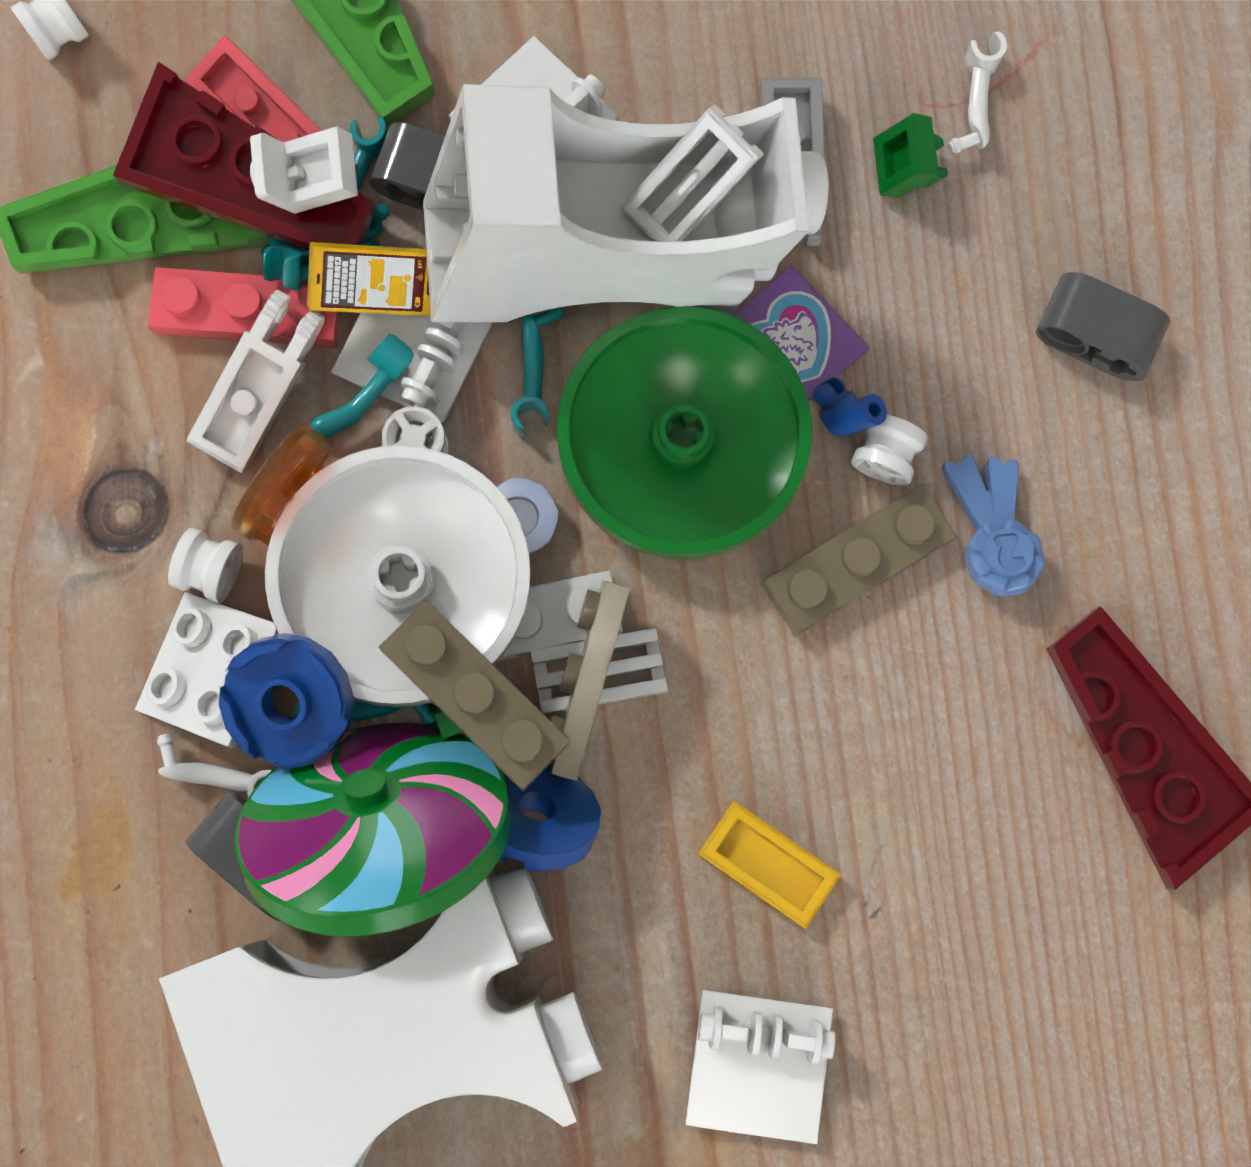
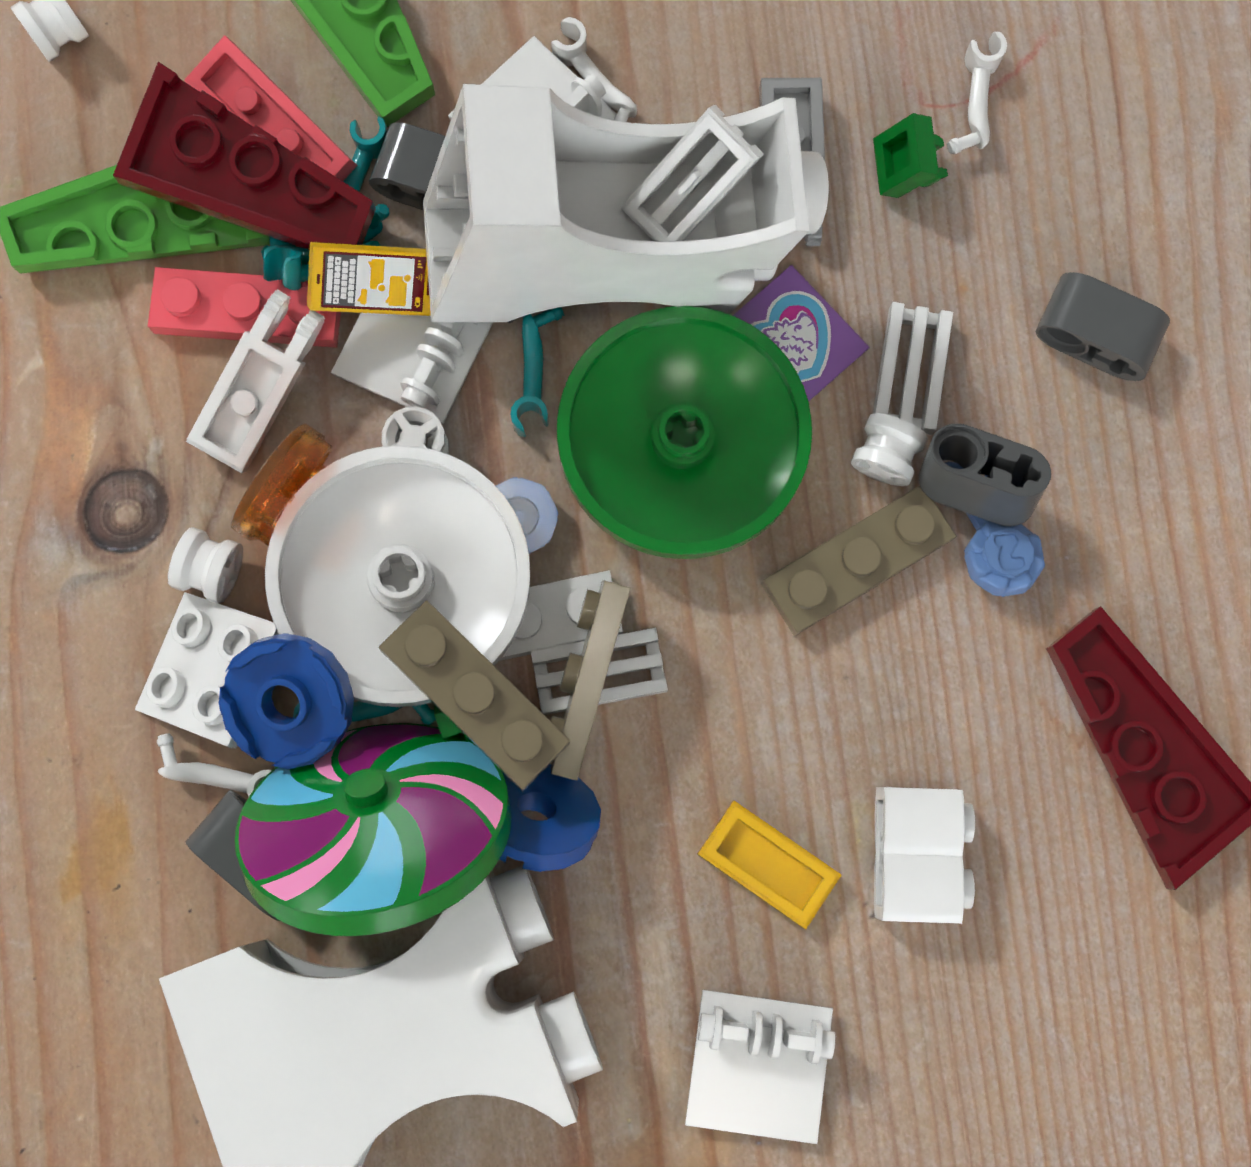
(304, 170): white bracket -> none
(391, 360): teal piece -> none
(576, 56): none -> white piece
(844, 412): blue arm -> none
(920, 320): none -> white tile
(920, 855): none -> white brick
(1013, 472): none -> dark grey beam

